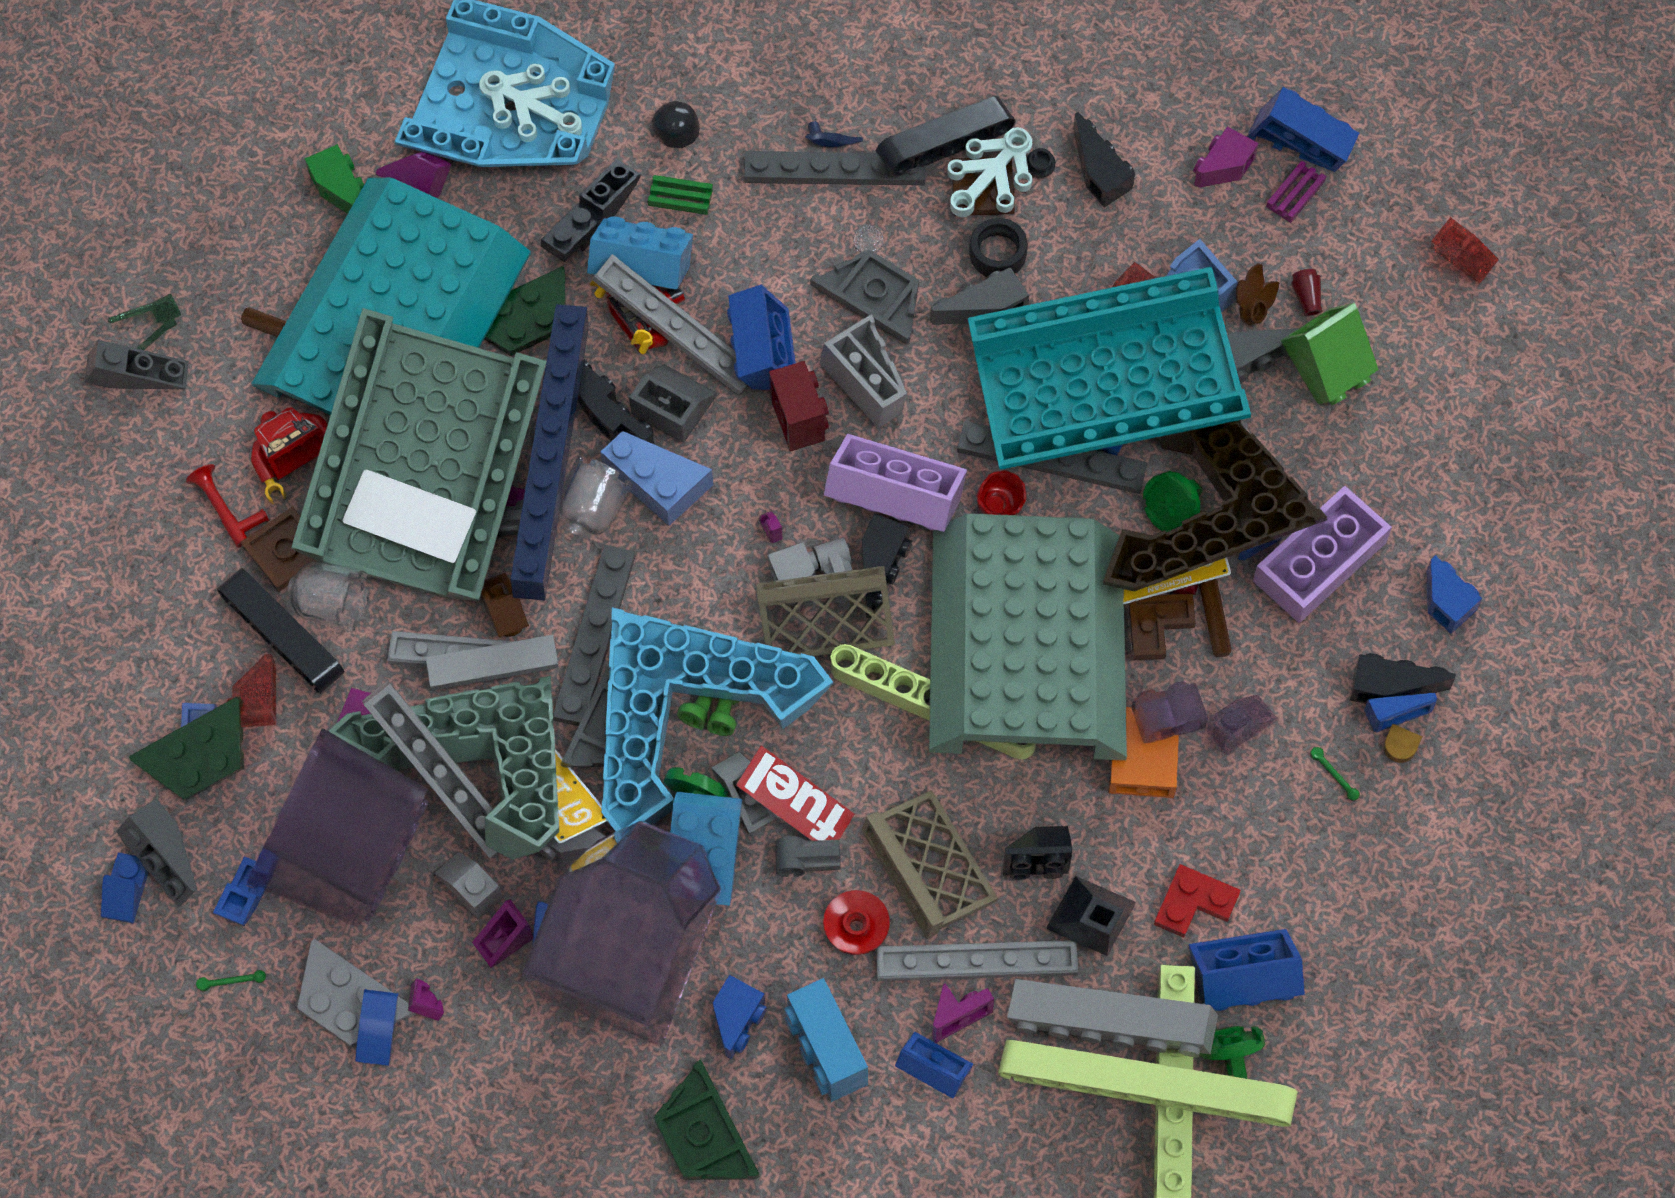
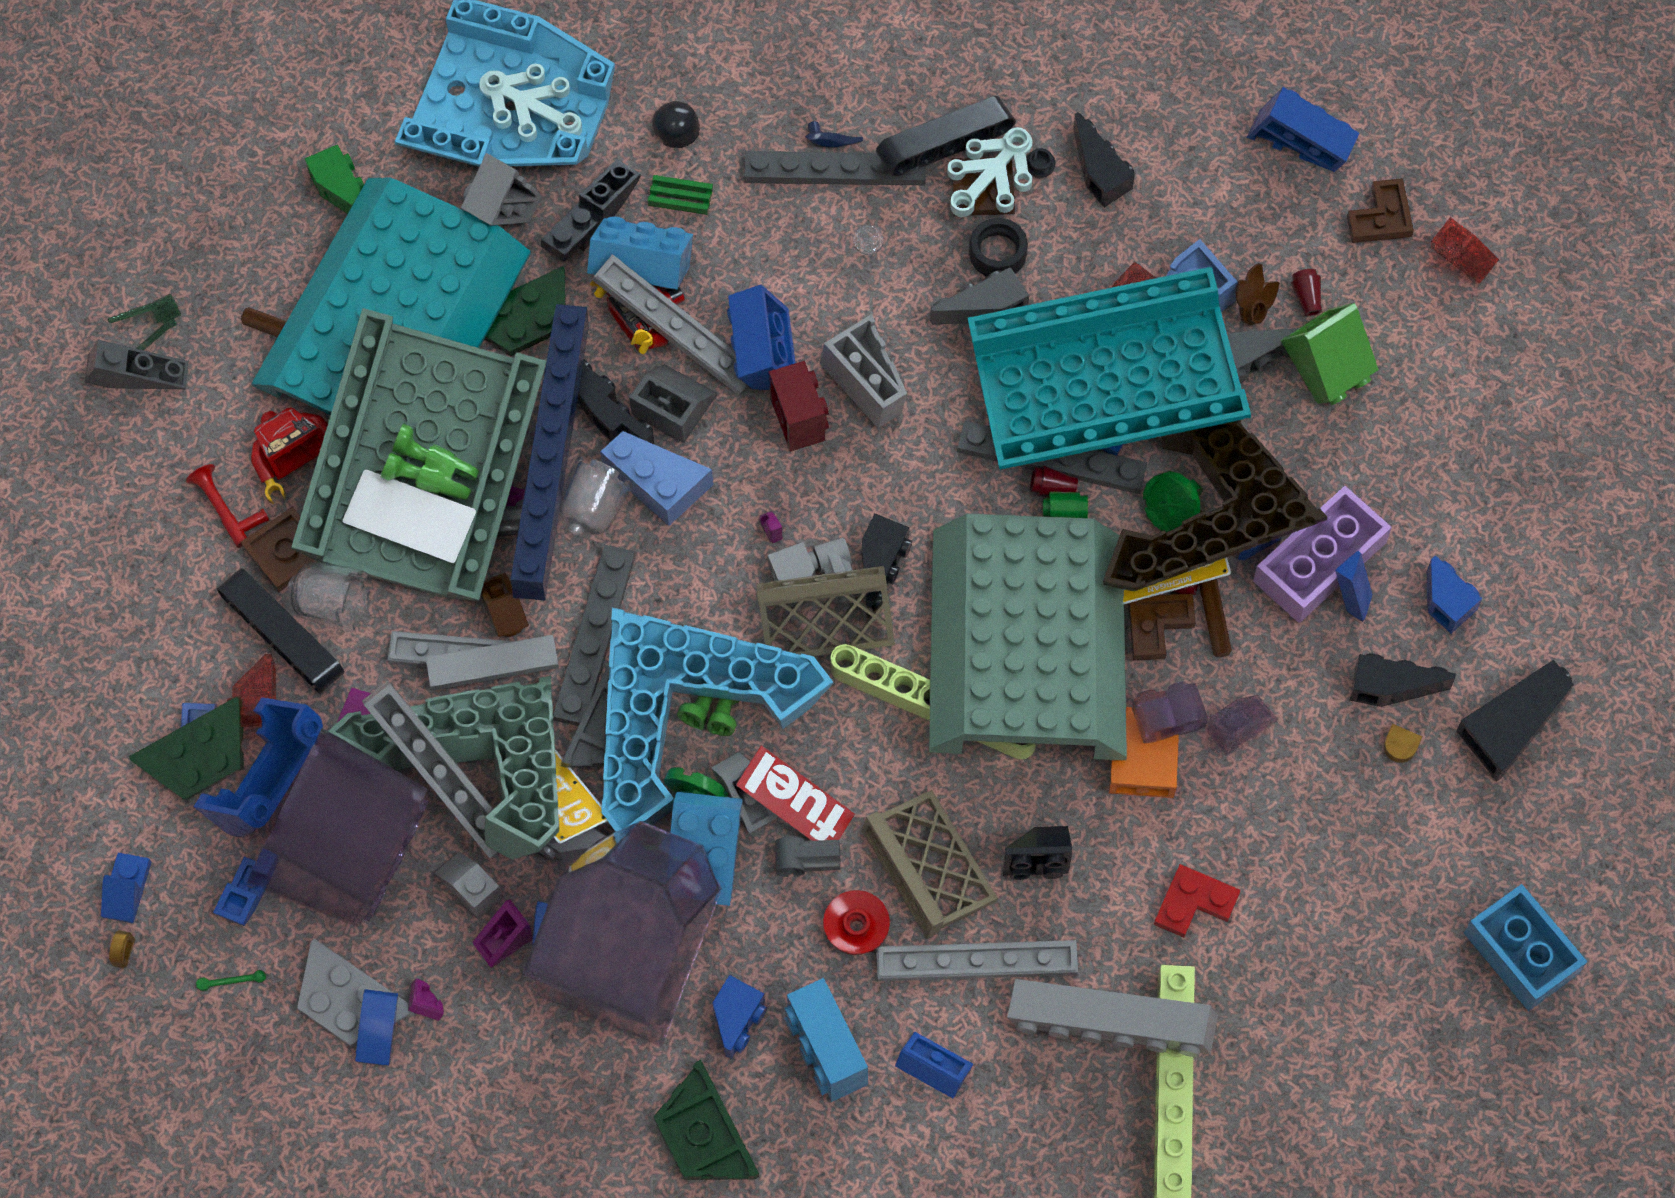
(121, 948): none -> pearl gold tile
(159, 846): dark grey slope -> none
(289, 736): none -> blue windscreen
(419, 171): magenta slope -> none
(437, 468): none -> bright green piece
(500, 194): none -> light grey wedge
(876, 288): dark grey wing -> none
(895, 482): lavender brick -> none
(955, 1016): magenta slope -> none
(998, 489): red hair -> none
(1050, 480): none -> dark red cone
(1065, 505): none -> green brick
(1091, 915): black slope -> none
(1148, 1083): yellowish green beam -> none
(1227, 160): magenta slope -> none
(1232, 1045): green tile -> none
(1247, 969): blue slope -> none
(1308, 174): magenta tile -> none
(1317, 754): green hinge -> none
(1355, 586): none -> blue slope
(1388, 219): none -> reddish brown plate
(1398, 709): blue slope -> none
(1513, 719): none -> black slope
(1525, 947): none -> dark azure brick

